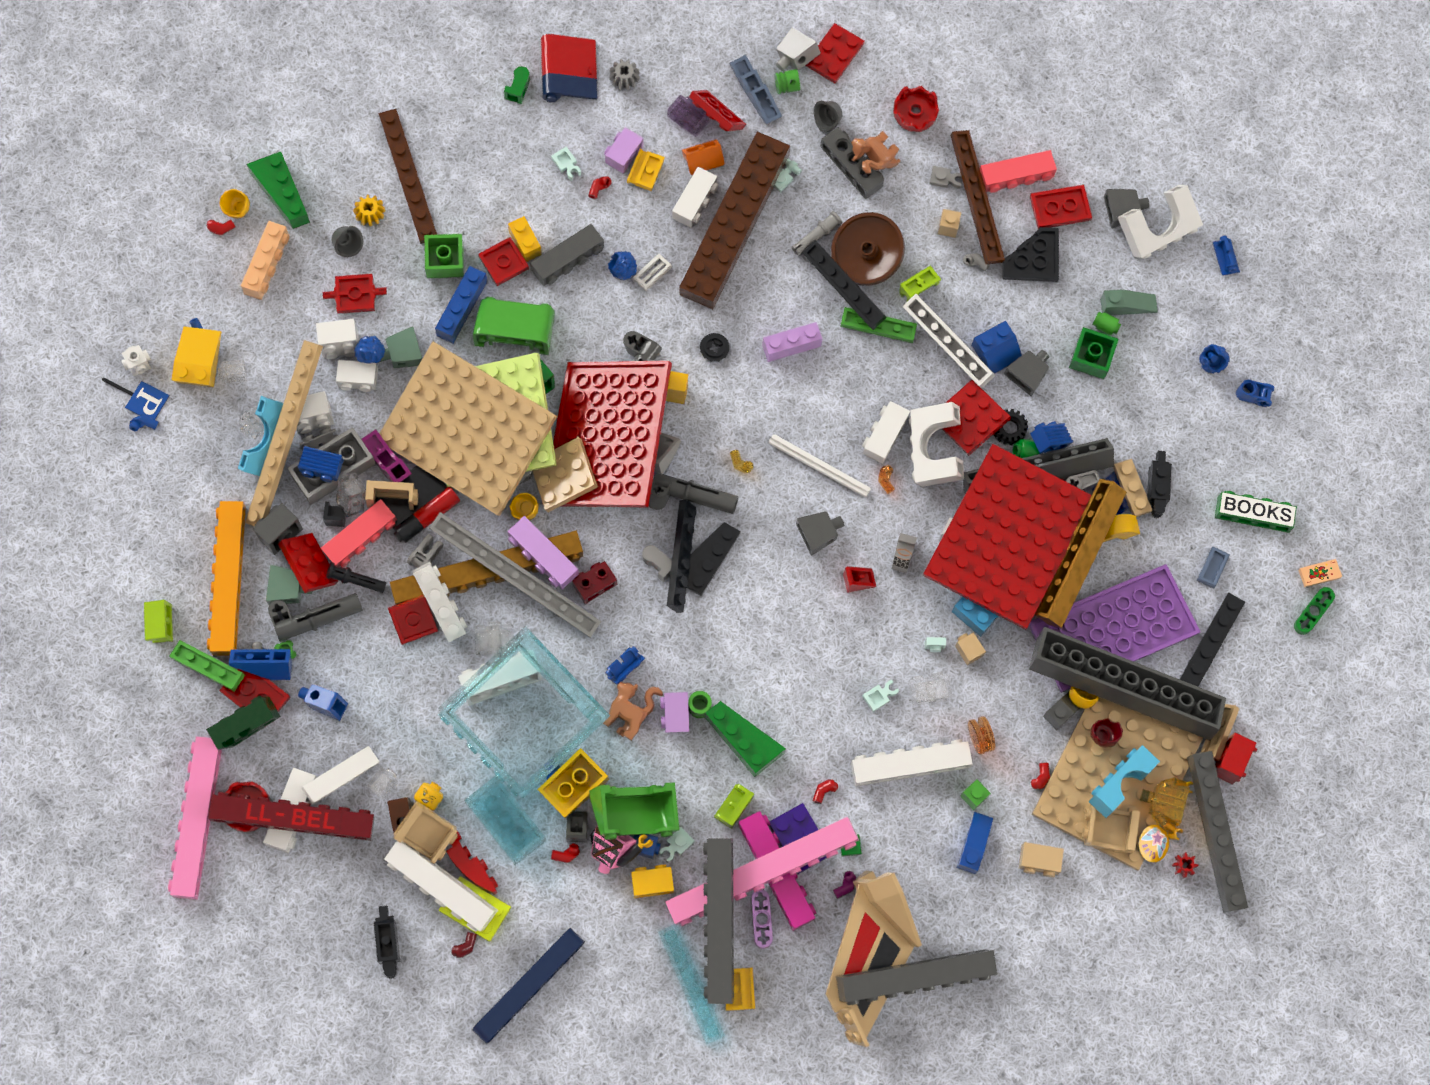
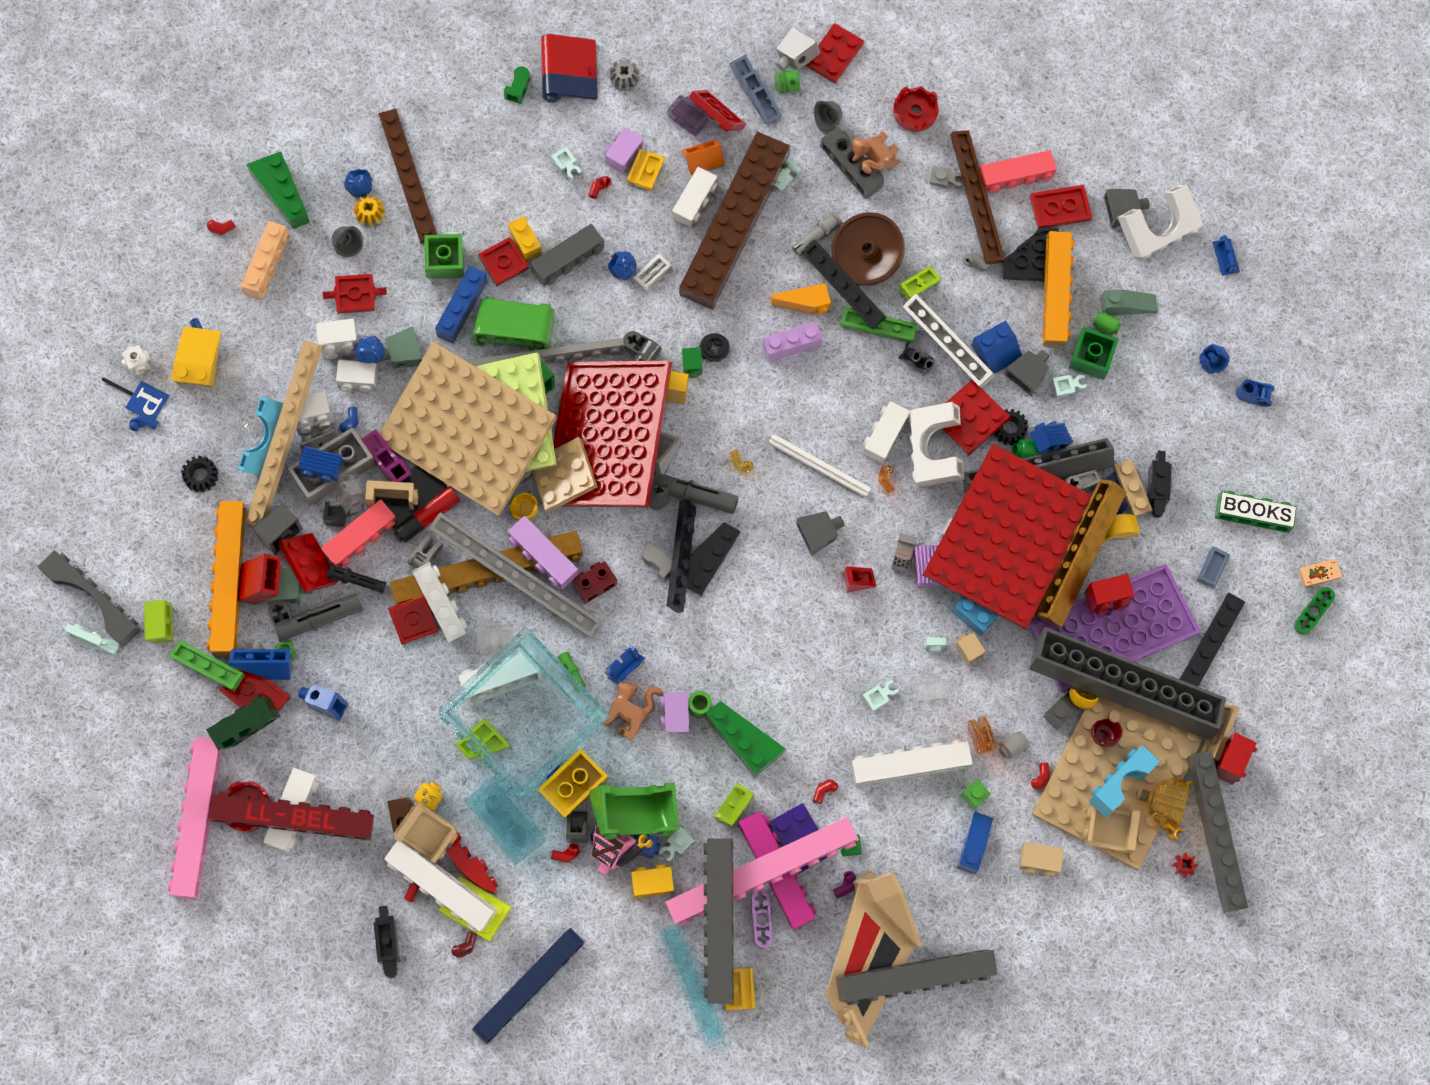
(62, 573): none -> dark grey arch
(91, 639): none -> light aqua hinge
(187, 474): none -> black tyre
(234, 203): yellow hair -> none
(259, 579): none -> red brick
(340, 775): white tile -> none
(351, 421): none -> blue arm
(358, 183): none -> blue piece
(411, 892): none -> red arm
(488, 736): none -> lime wing
(560, 354): none -> light grey plate
(566, 660): none -> bright green pin
(692, 362): none -> green brick
(807, 299): none -> light orange slope
(916, 358): none -> black hips
(922, 557): none -> lavender brick
(949, 223): tan brick -> none
(1013, 745): none -> light grey brick
(1057, 288): none -> light orange brick
(1066, 386): none -> light aqua plate
(1109, 594): none -> red brick
(1153, 843): sticker -> none

